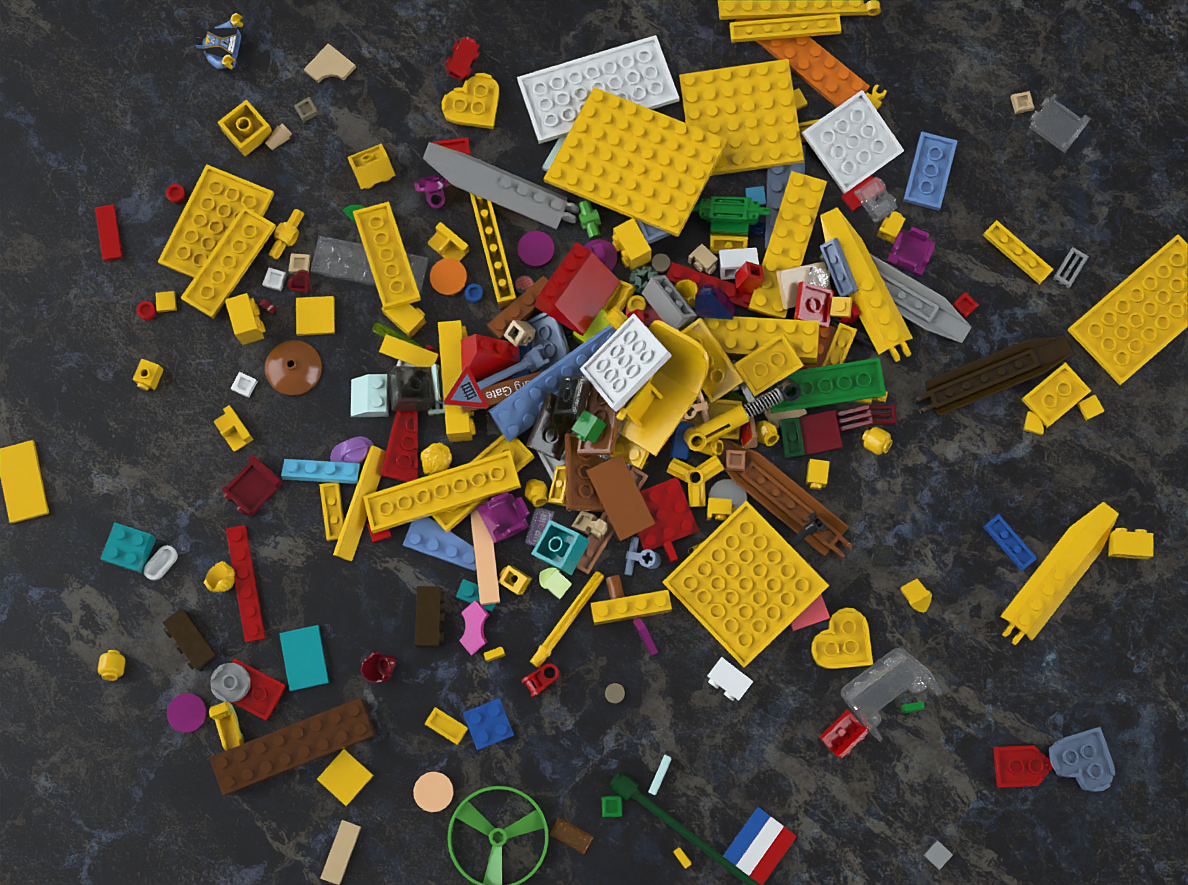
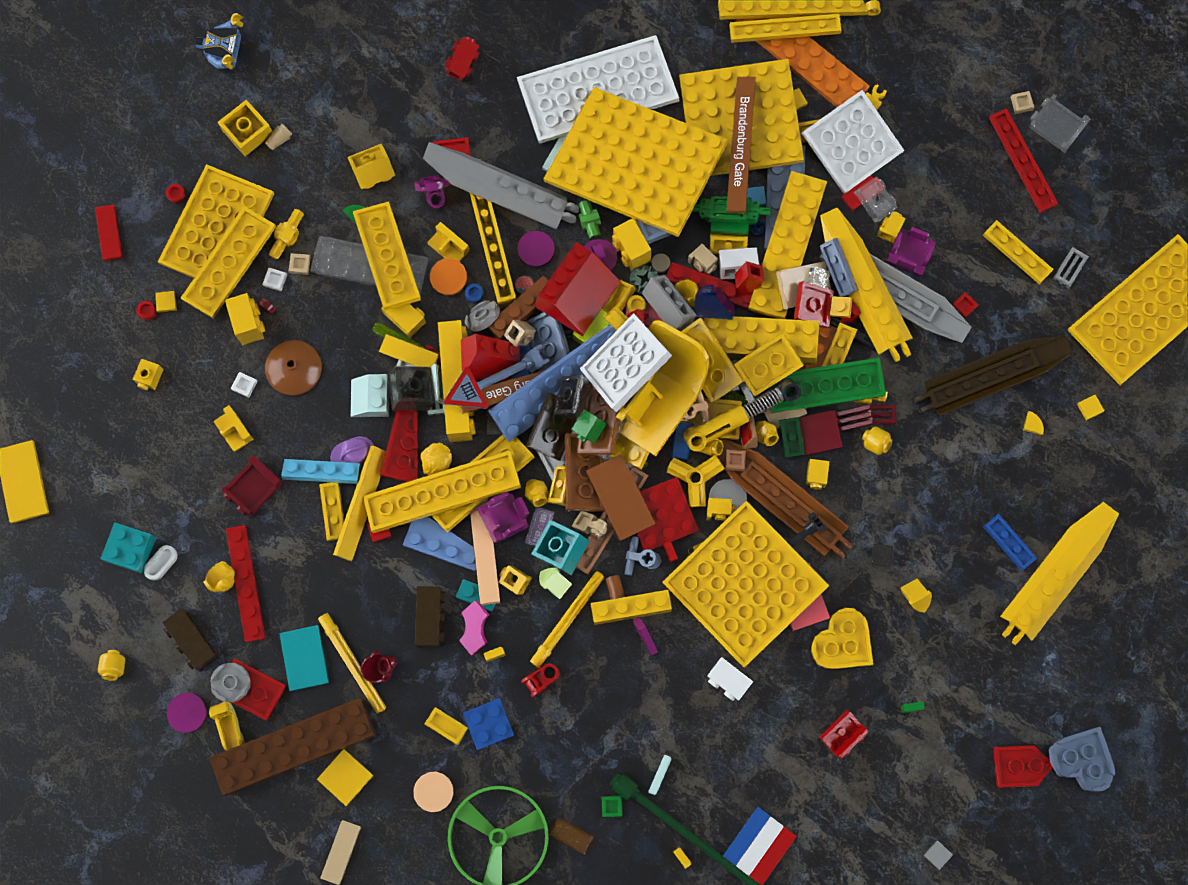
(300, 281): dark red tile -> none
(306, 109): dark tan tile -> none
(315, 315): yellow tile -> none
(329, 64): tan tile -> none
(352, 663): none -> yellow axle
(473, 103): yellow plate -> none
(482, 315): none -> light grey tile
(614, 693): dark tan tile -> none
(741, 145): none -> dark orange tile
(883, 683): clear windscreen -> none
(930, 171): medium blue plate -> none
(1023, 160): none -> red plate
(1056, 395): yellow plate -> none
(1131, 544): yellow brick -> none

